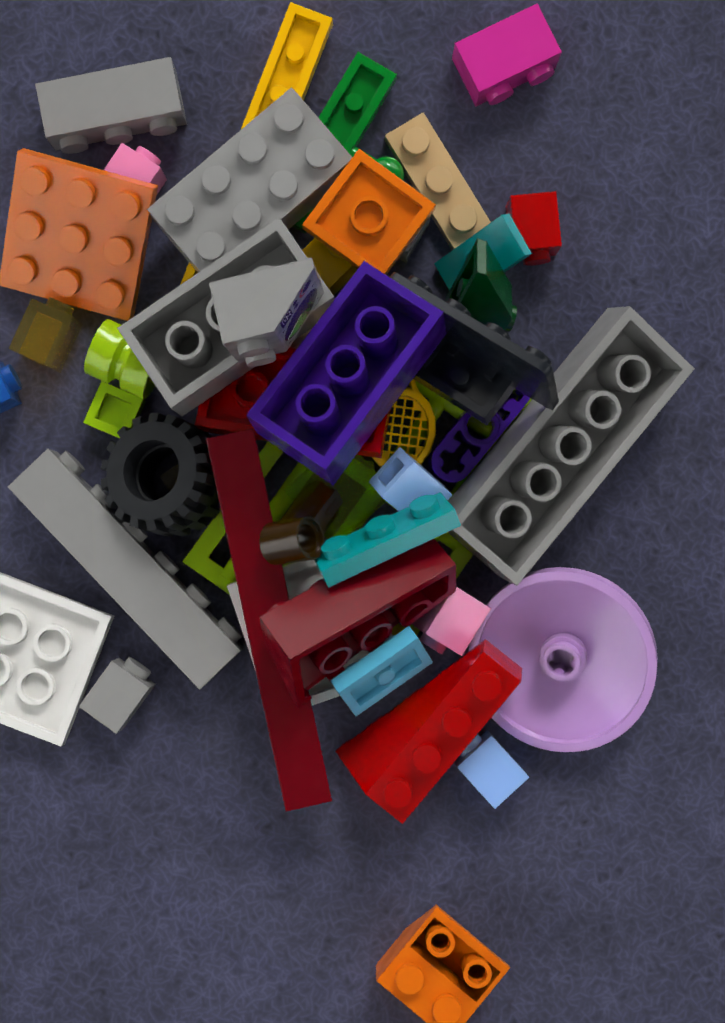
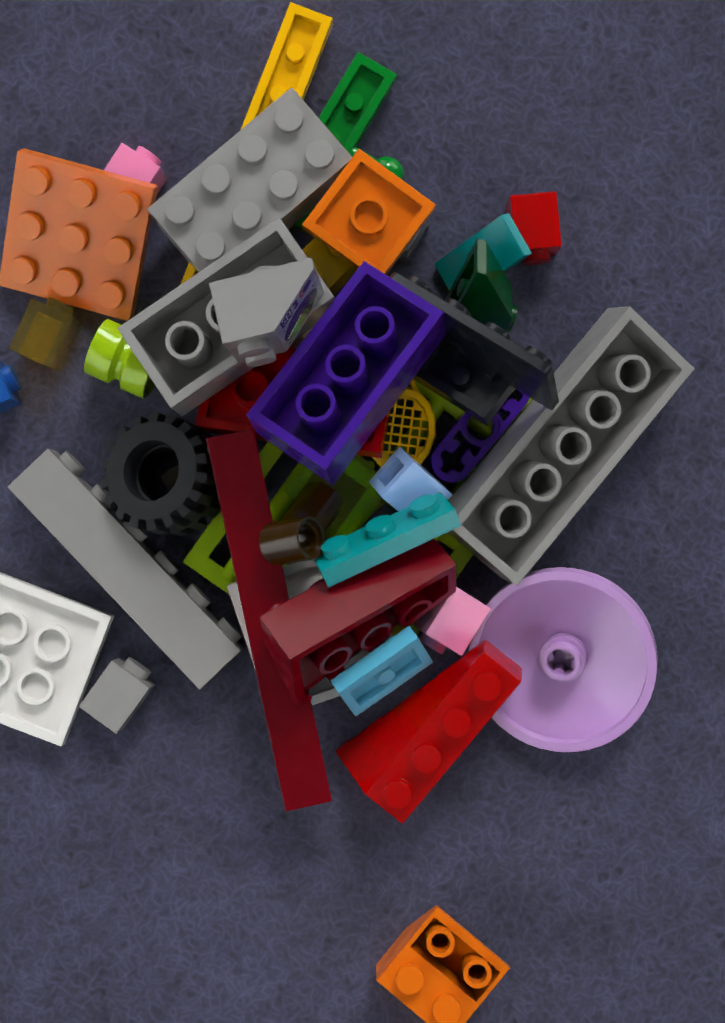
(111, 105): light grey brick -> none
(113, 409): lime plate -> none
(438, 179): tan plate -> none
(490, 769): light blue brick -> none
(507, 56): dark pink brick -> none

